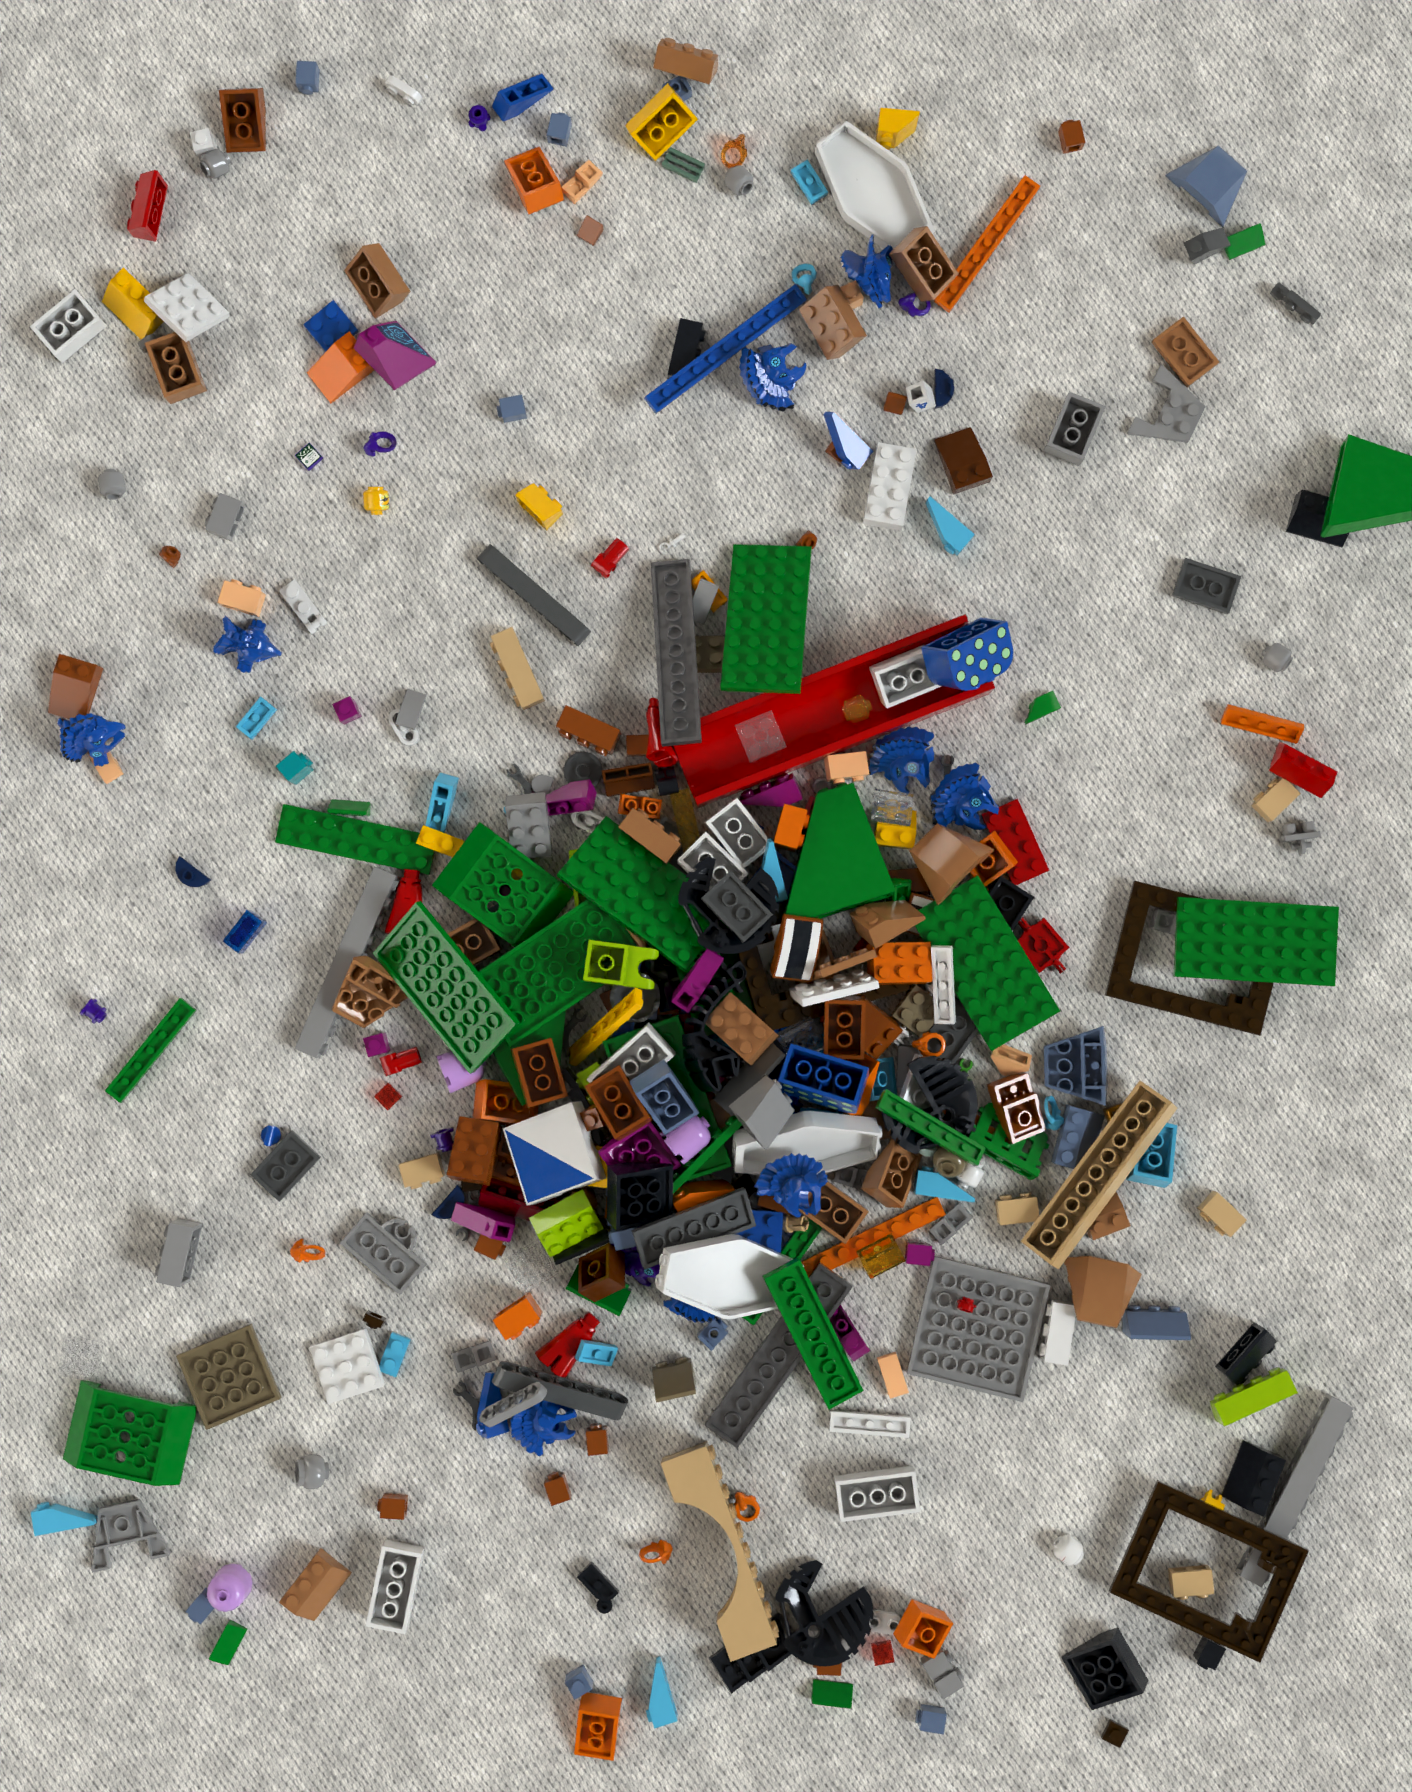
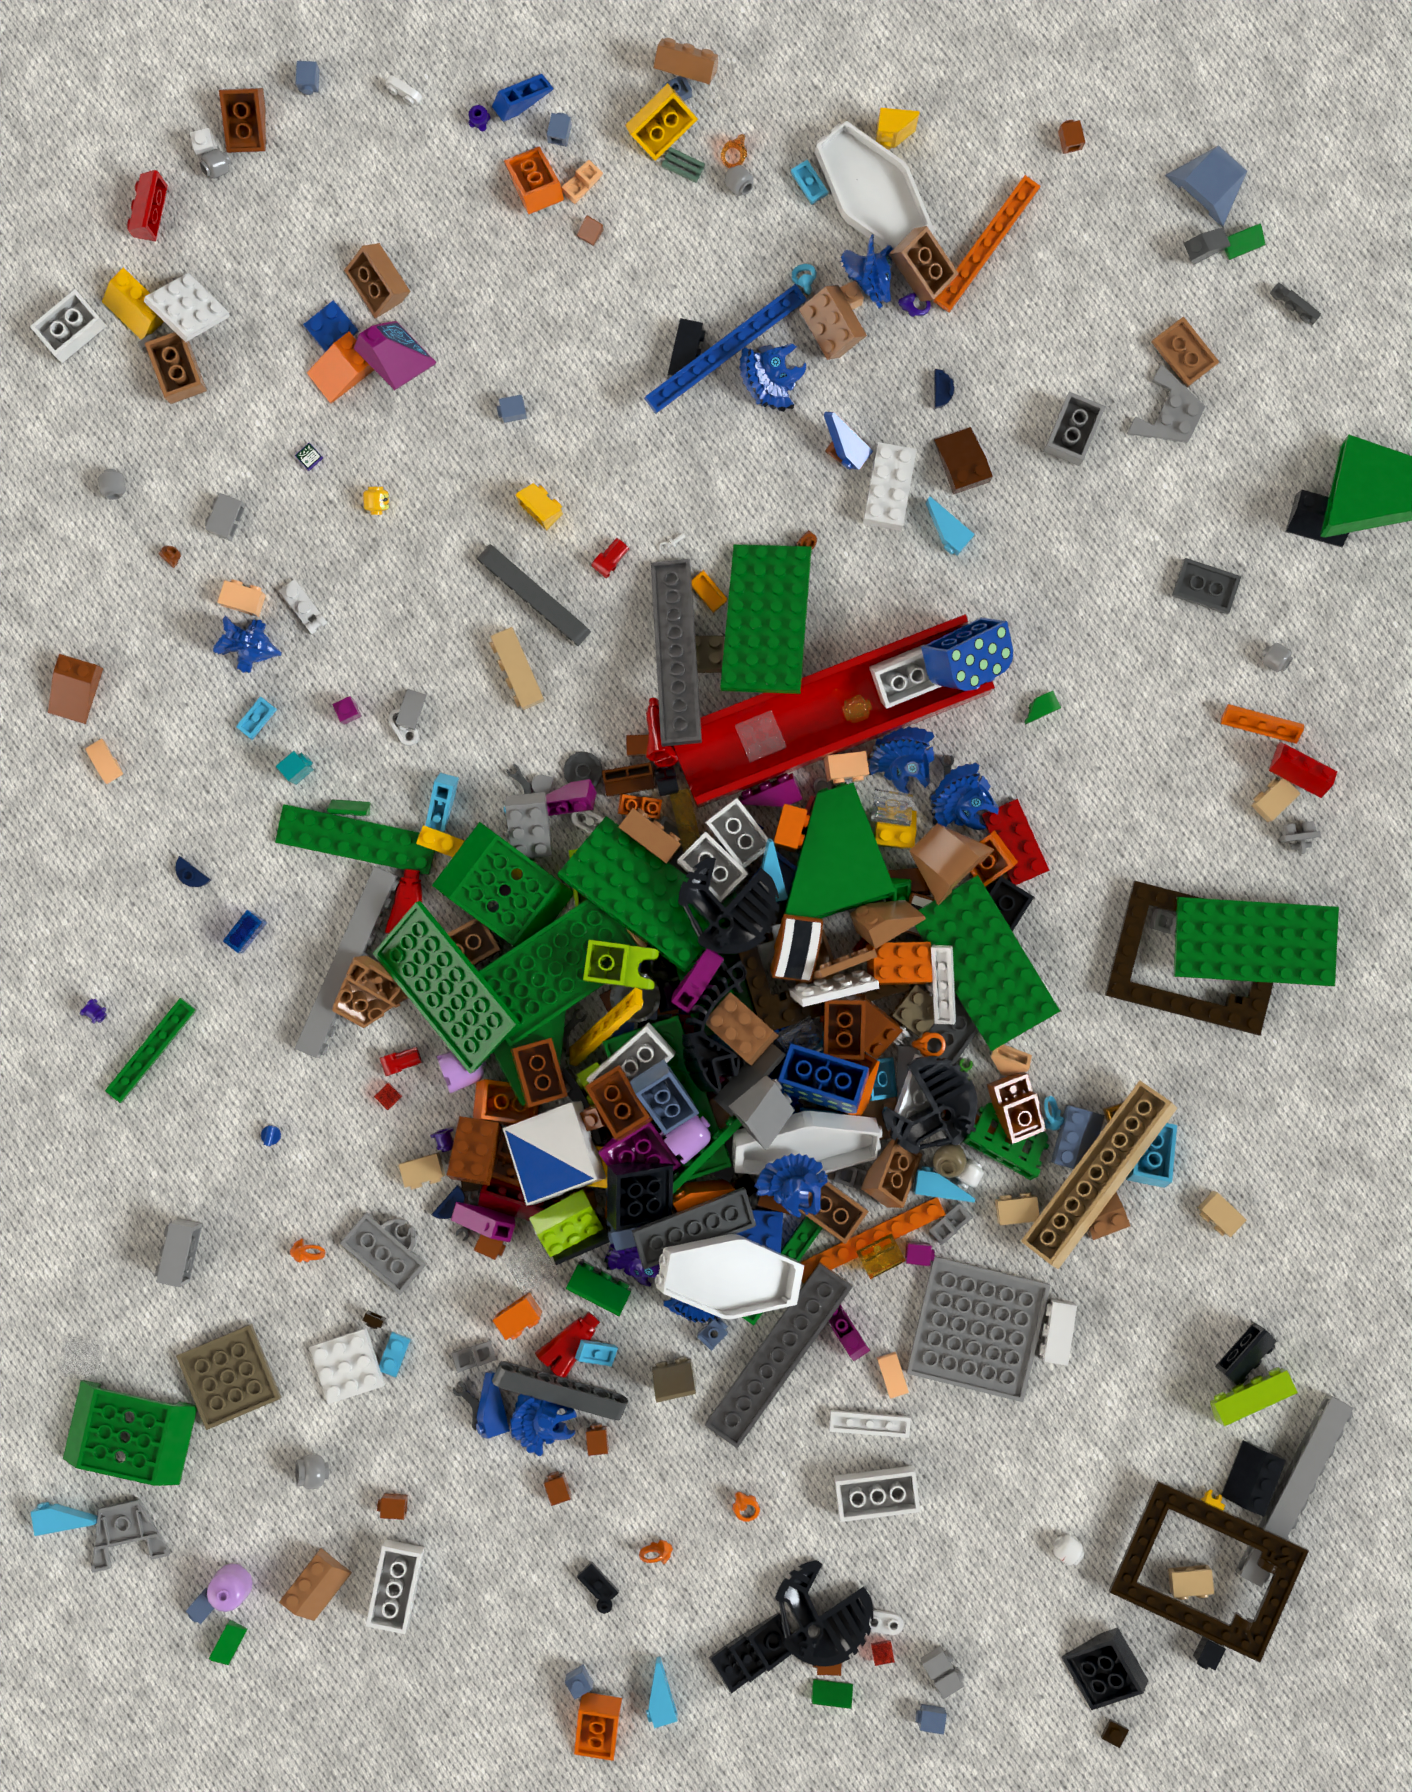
(90, 735): blue piece -> none
(285, 1165): dark grey plate -> none
(372, 446): dark purple piece -> none
(376, 1044): magenta brick -> none
(529, 1395): light grey beam -> none
(588, 731): dark orange brick -> none
(601, 1272): reddish brown brick -> none
(703, 600): light grey slope -> none
(736, 906): dark grey plate -> none
(746, 1616): tan arch -> none
(793, 1223): tan bush -> none
(813, 1333): green plate -> none
(895, 403): dark orange slope -> none
(920, 396): white brick -> none
(923, 1628): orange brick -> none
(928, 1151): light aqua plate -> none
(930, 1127): green plate -> none
(966, 1305): red plate -> none
(1042, 945): red plate -> none
(1078, 1065): sand blue wedge -> none
(1100, 1288): medium nougat wedge -> none
(1156, 1323): sand blue slope -> none

